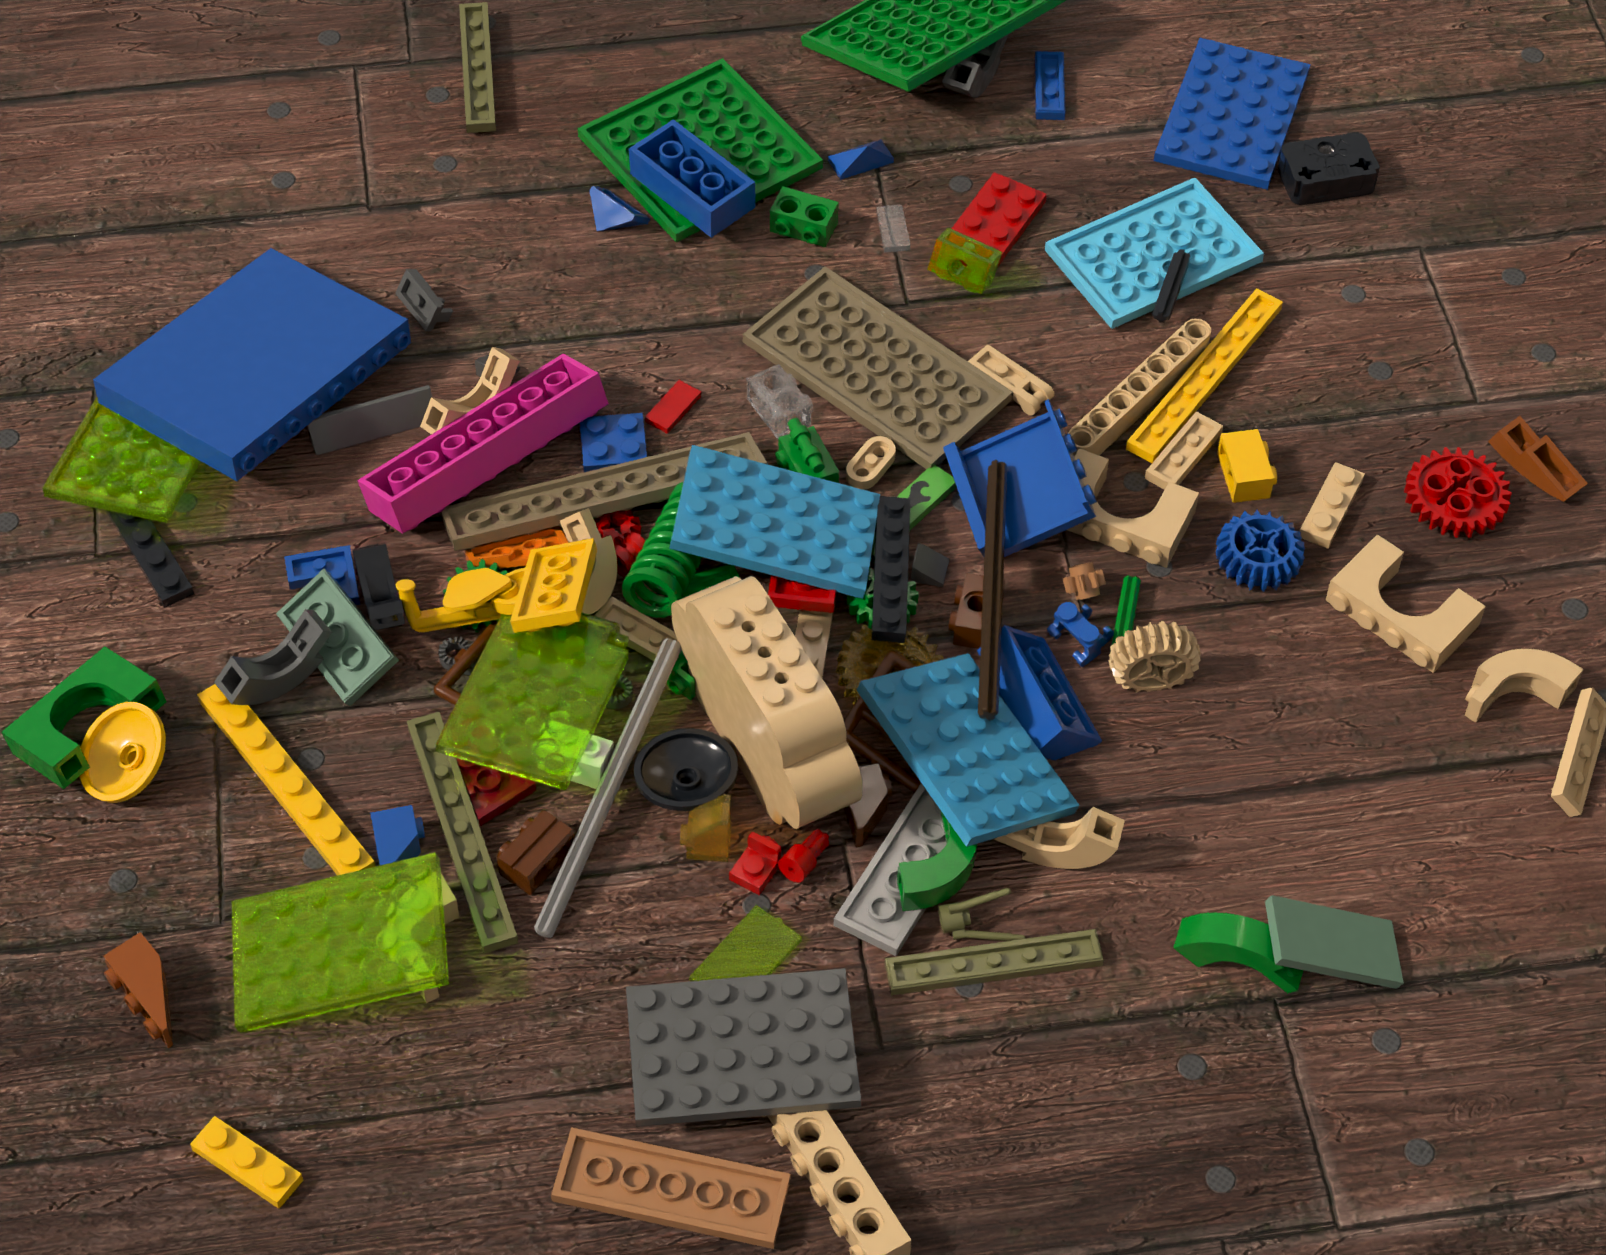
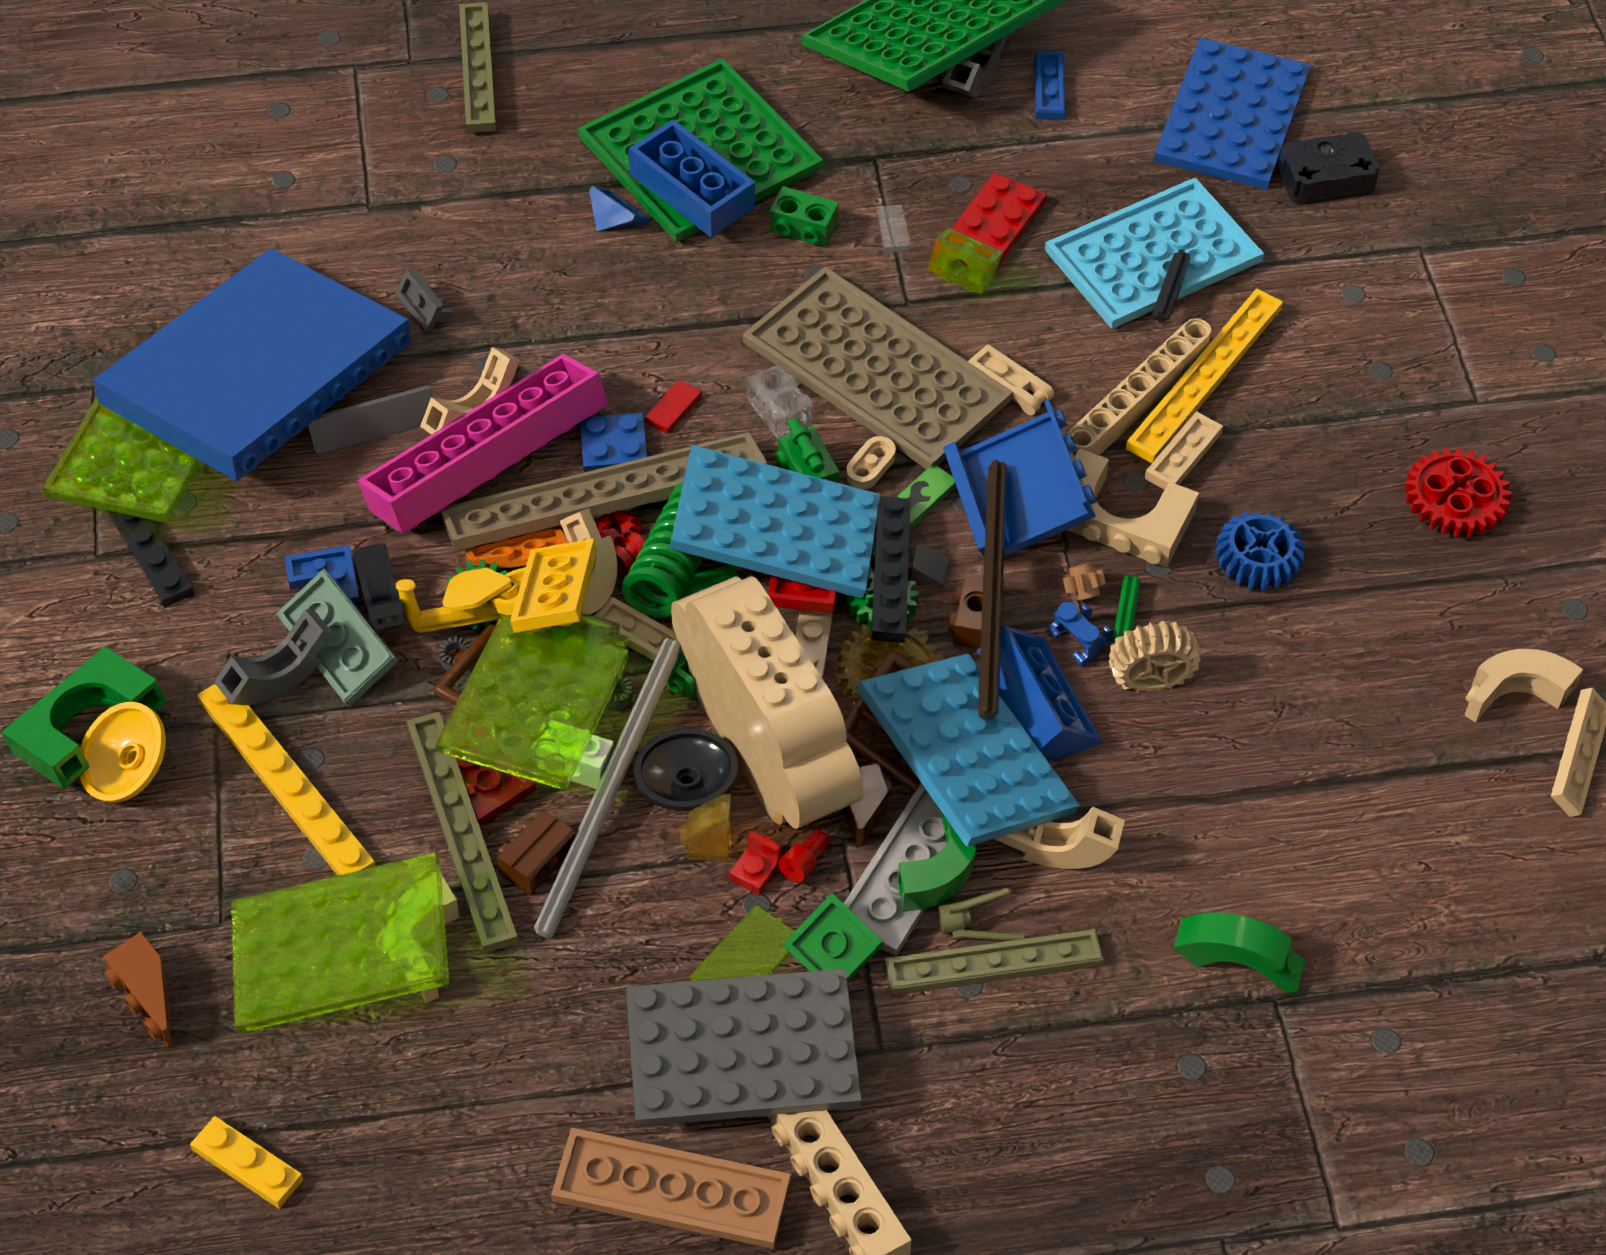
(397, 834): blue slope -> none
(833, 939): none -> green plate
(860, 159): blue slope -> none
(1246, 465): yellow brick -> none
(1331, 505): tan plate -> none
(1333, 942): sand green tile -> none
(1426, 638): tan arch -> none
(1537, 459): dark orange slope -> none

